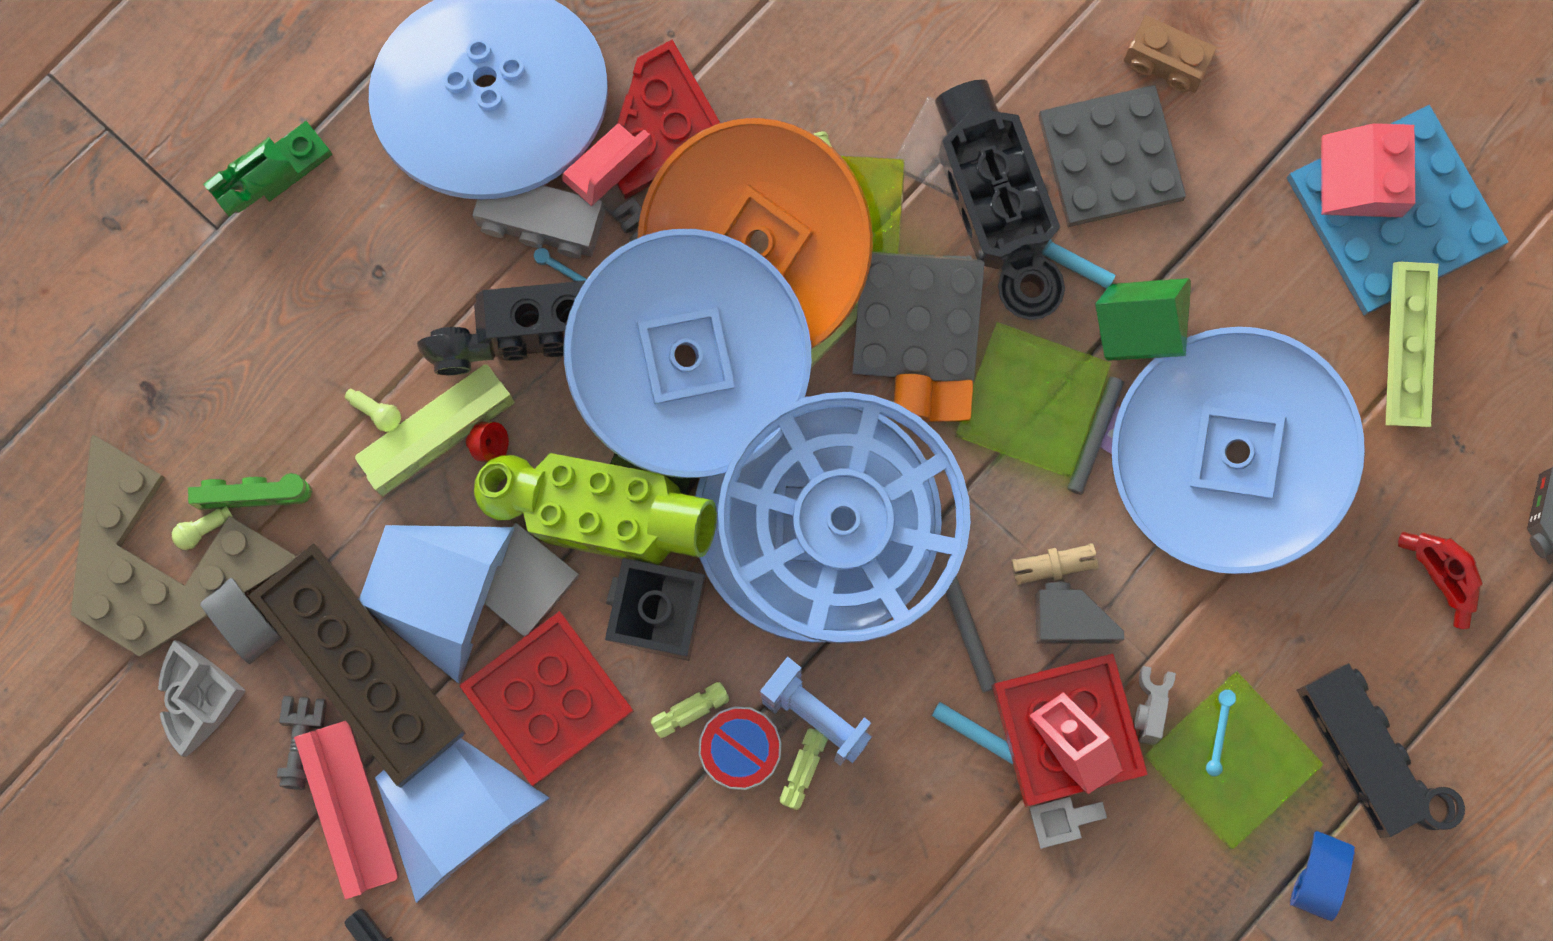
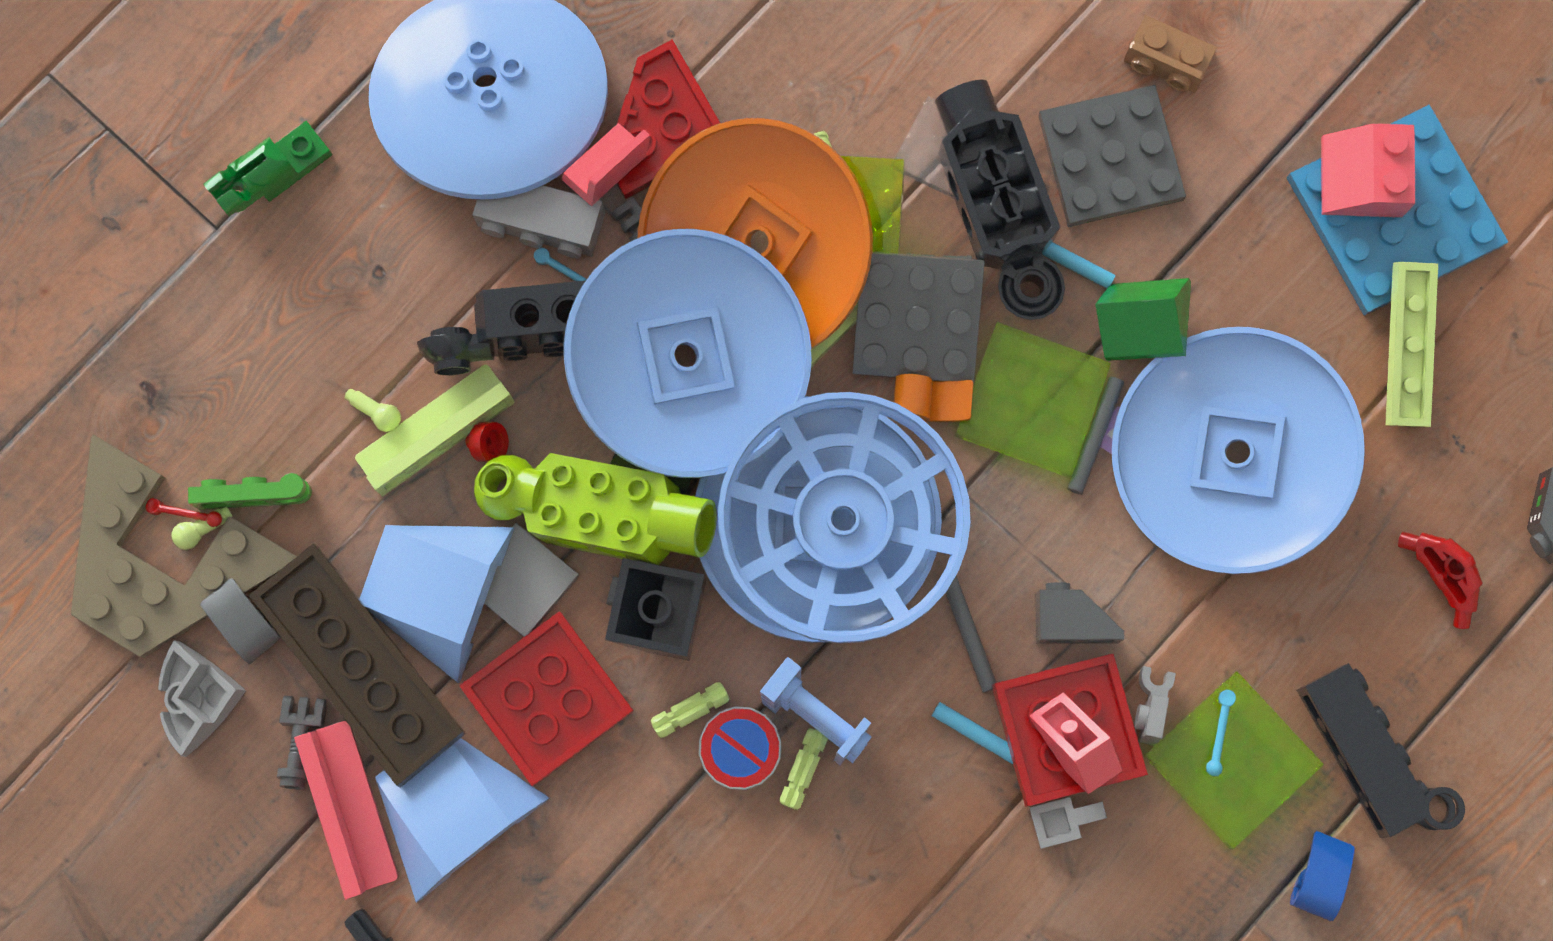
(156, 507): none -> red hinge
(1055, 564): tan pin -> none

